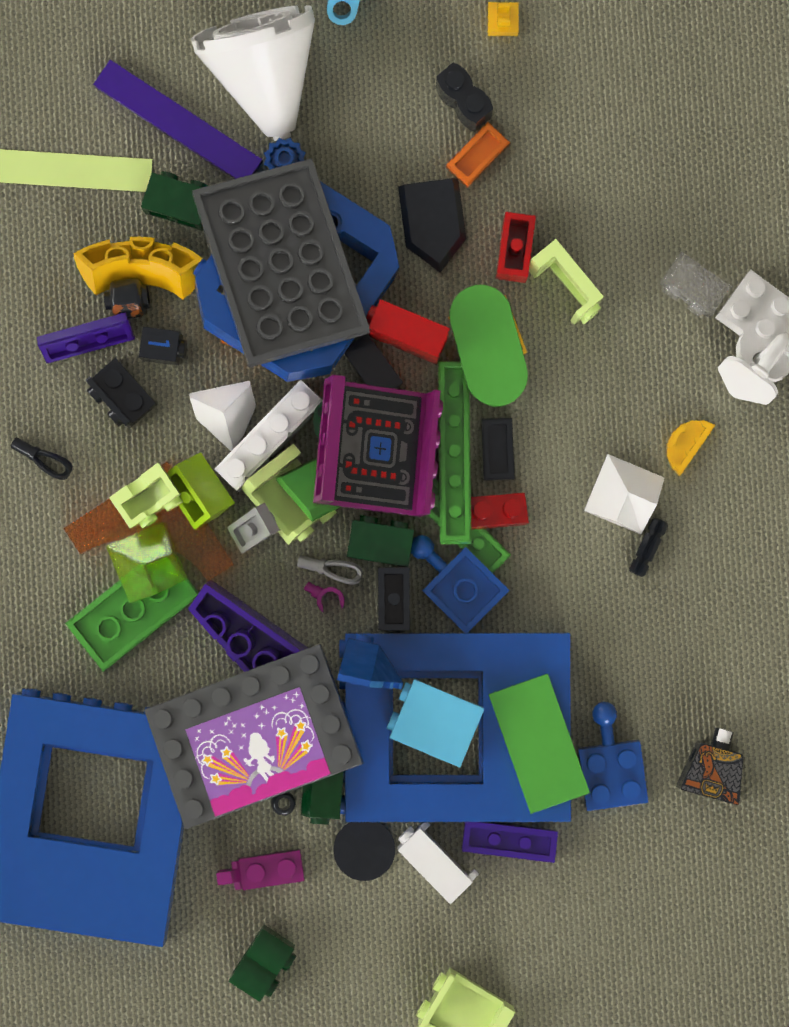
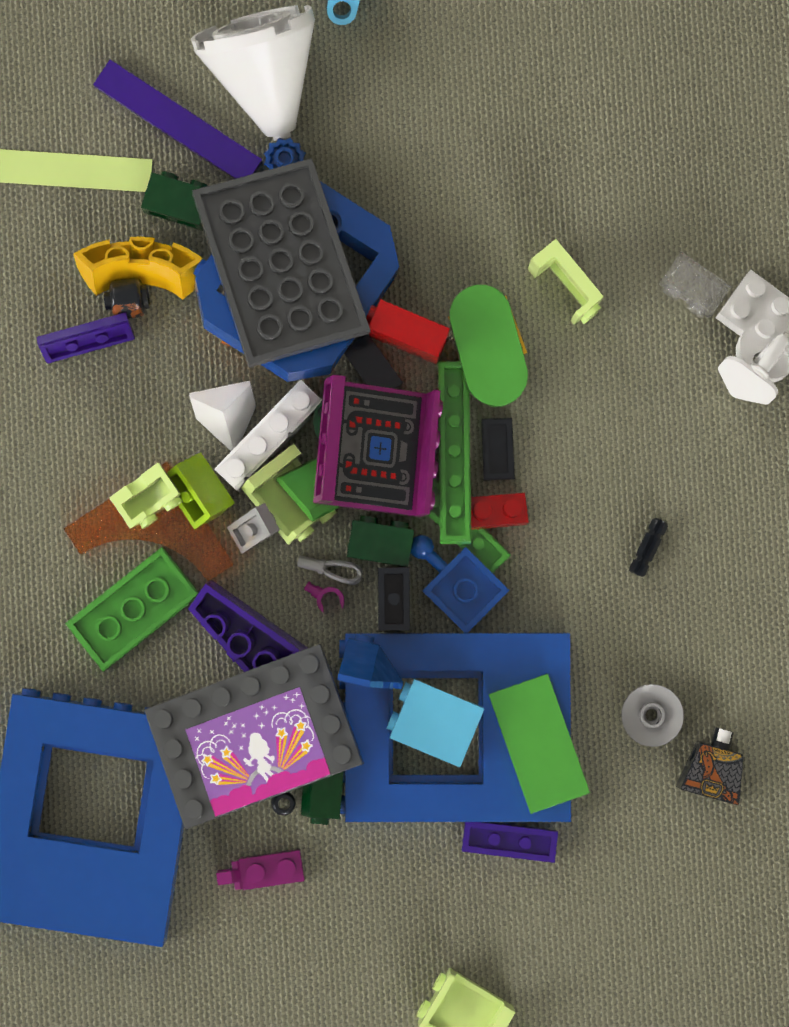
(33, 454): black piece -> none
(120, 393): black bracket -> none
(146, 562): clear neon green slope -> none
(162, 346): black brick -> none
(262, 963): dark green brick -> none
(364, 850): black piece -> none
(433, 220): black tile -> none
(434, 863): white brick -> none
(458, 92): black brick -> none
(477, 154): orange tile -> none
(503, 18): yellow tile -> none
(515, 247): red brick -> none
(612, 769): blue plate -> none
(624, 494): white slope -> none
(668, 715): none -> light grey dish
(686, 442): yellow tile -> none

